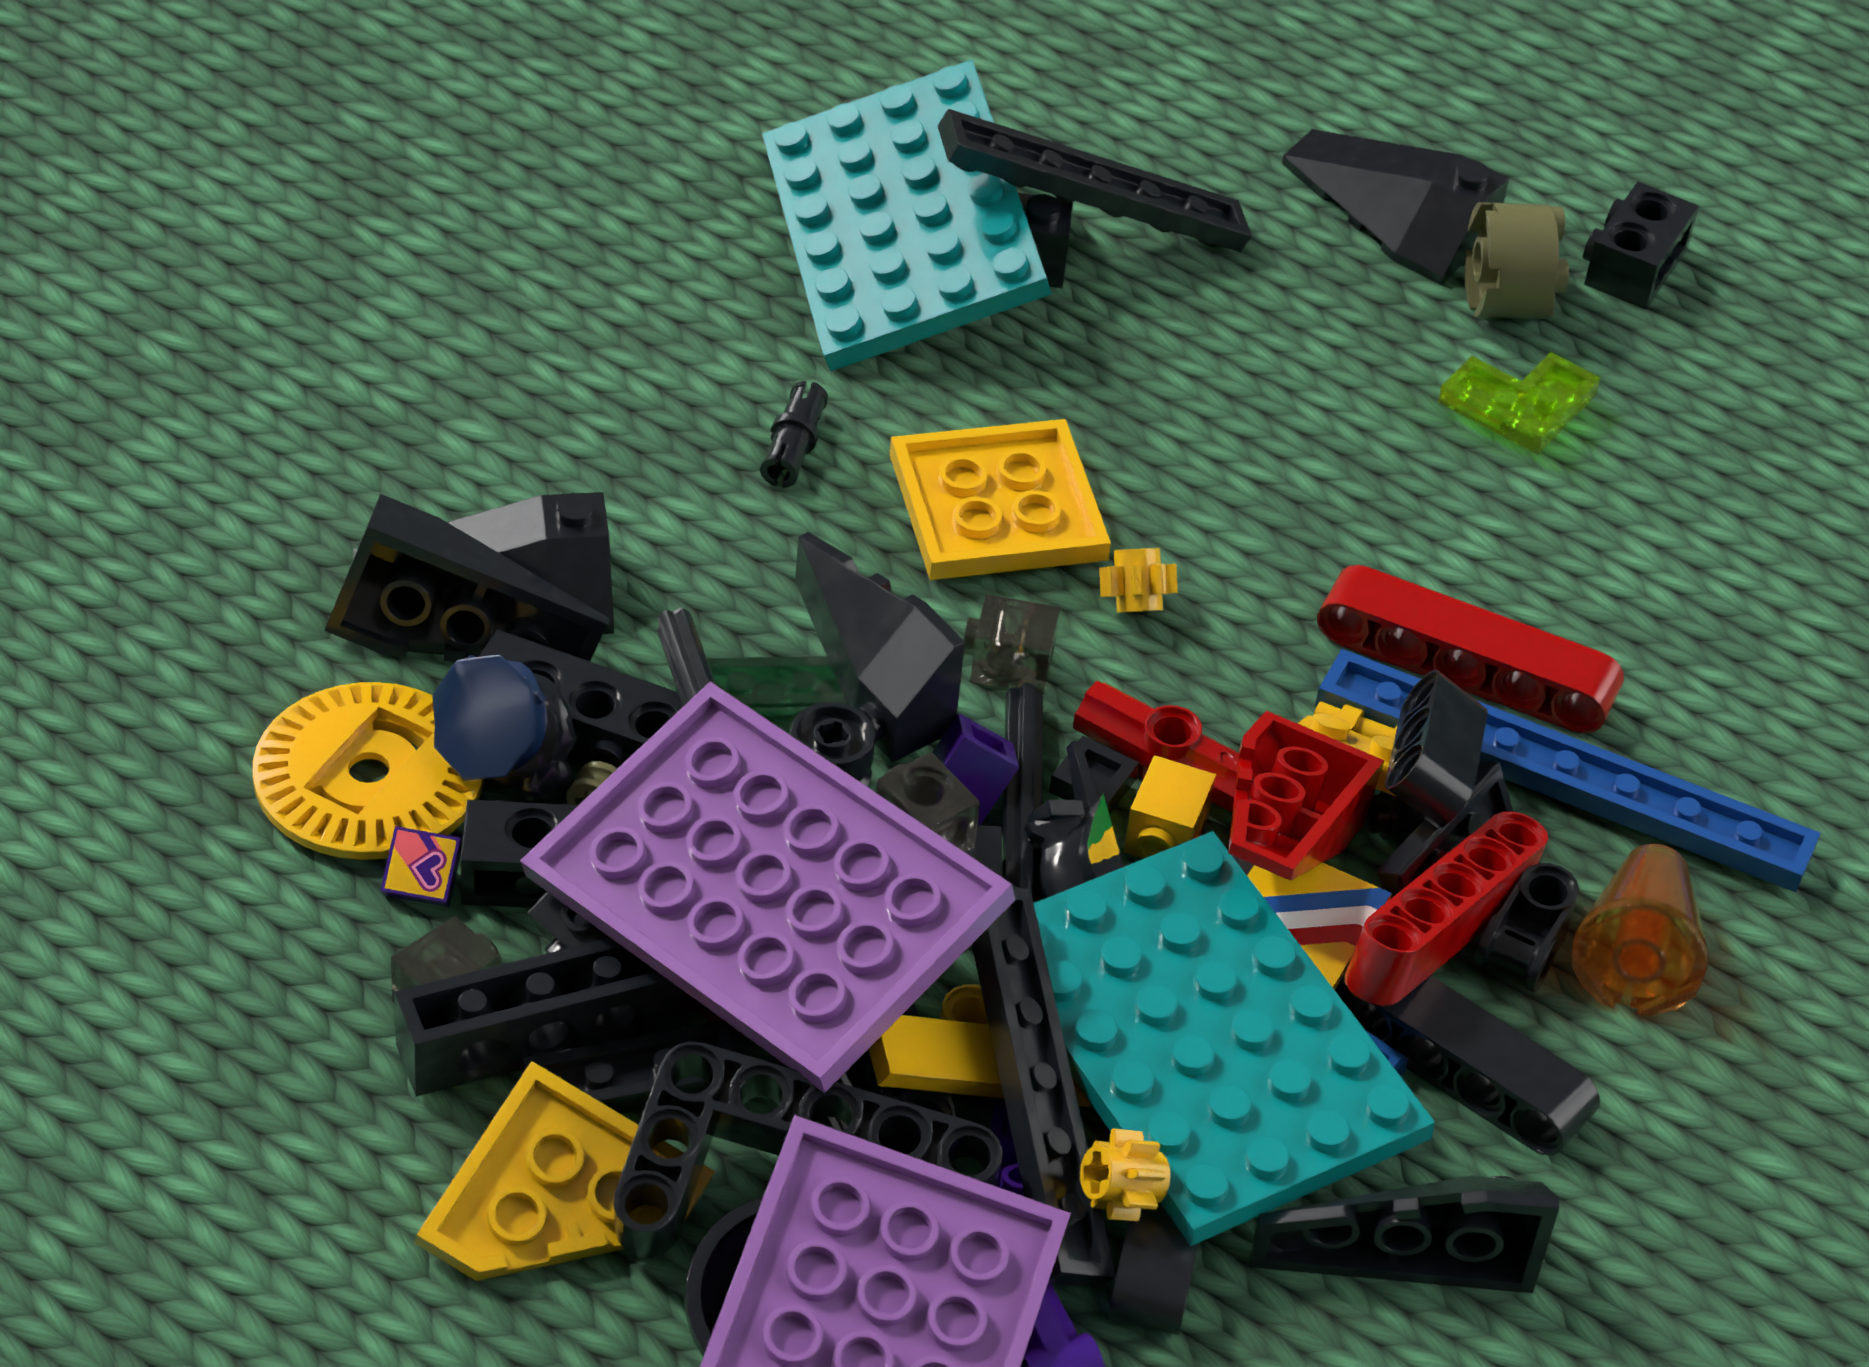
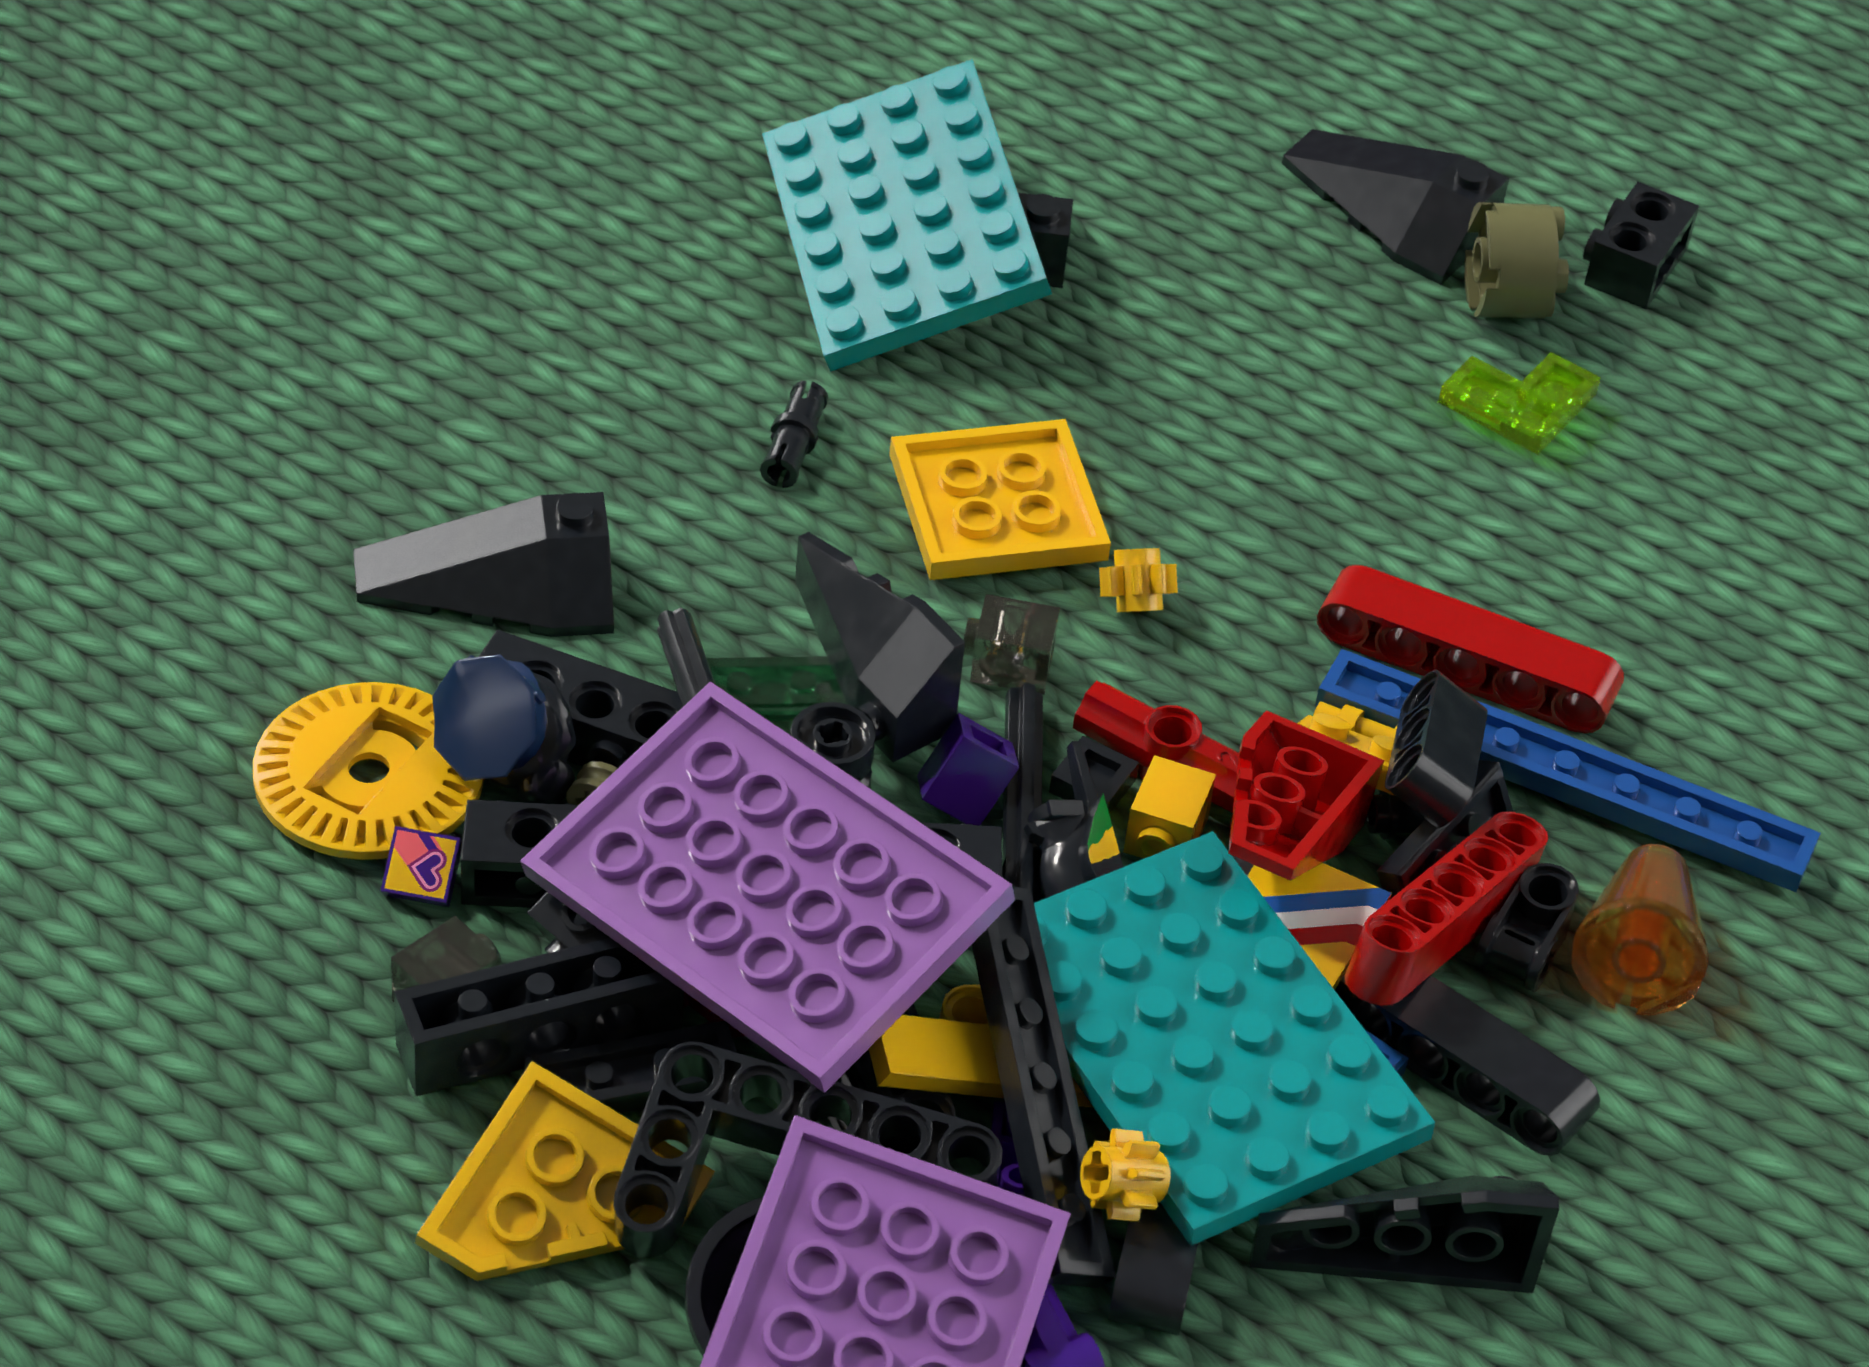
(446, 593): black wedge -> none
(933, 798): clear smoke brick -> none
(1093, 181): black plate -> none

